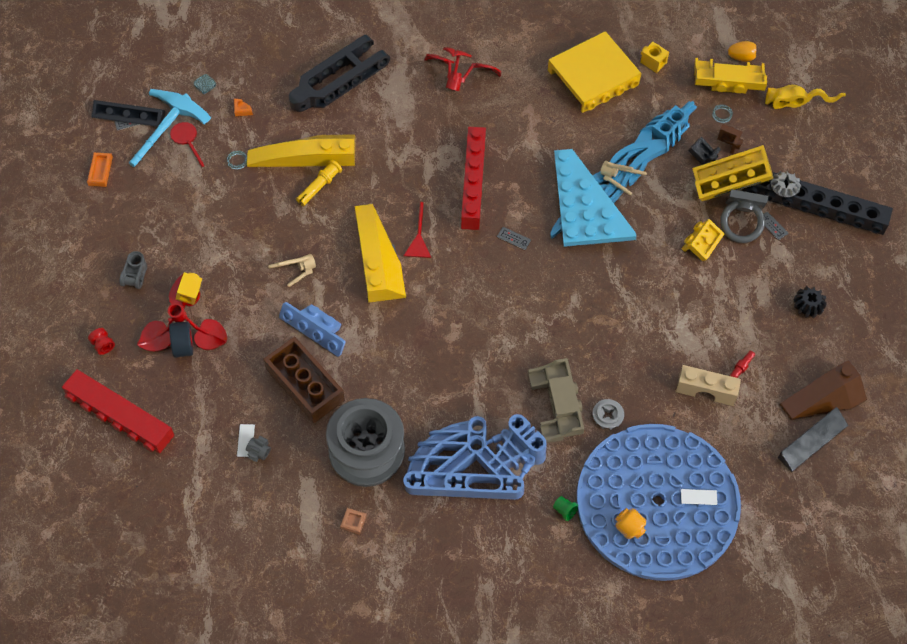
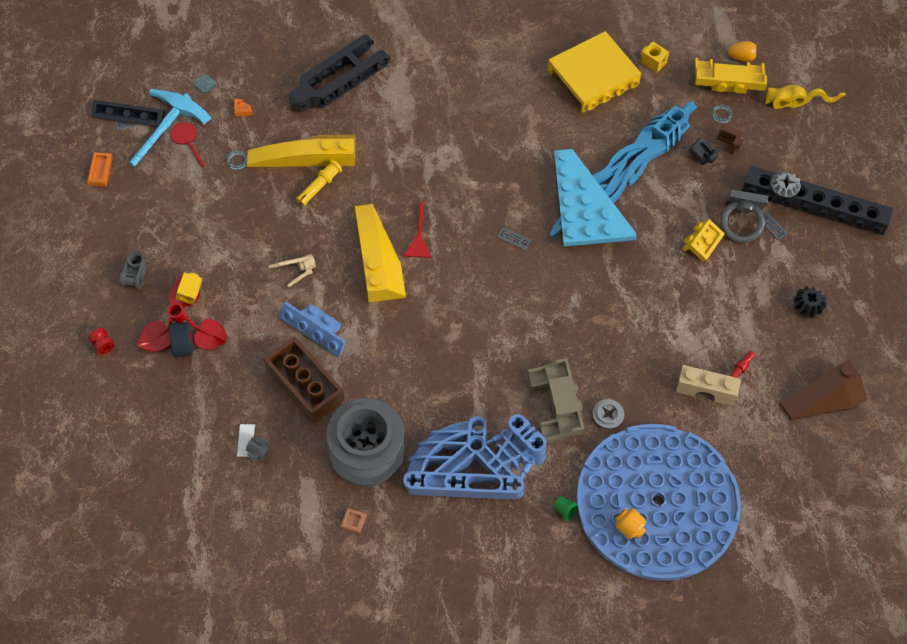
(118, 411): red brick -> none
(454, 78): red plant -> none
(473, 178): red arch -> none
(610, 169): tan plant -> none
(706, 497): white sticker -> none
(732, 173): yellow brick -> none
(813, 440): slope -> none

